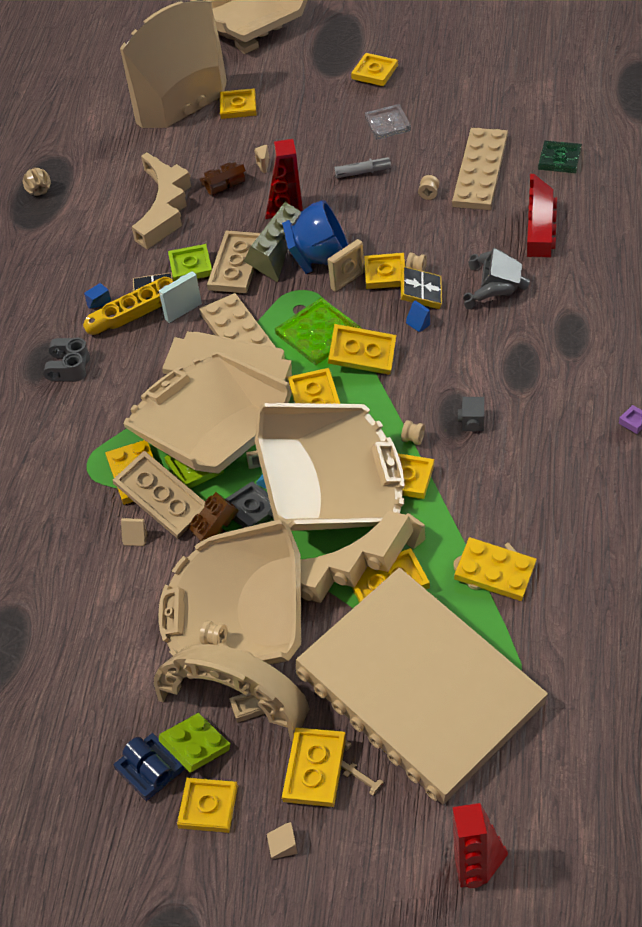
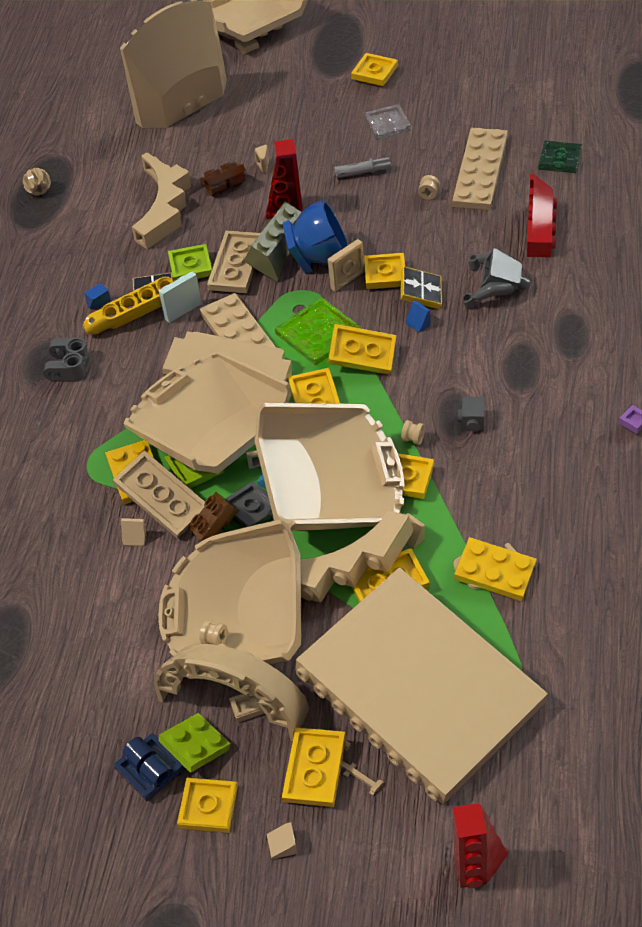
(238, 103): yellow tile -> none
(416, 262): tan wheel -> none

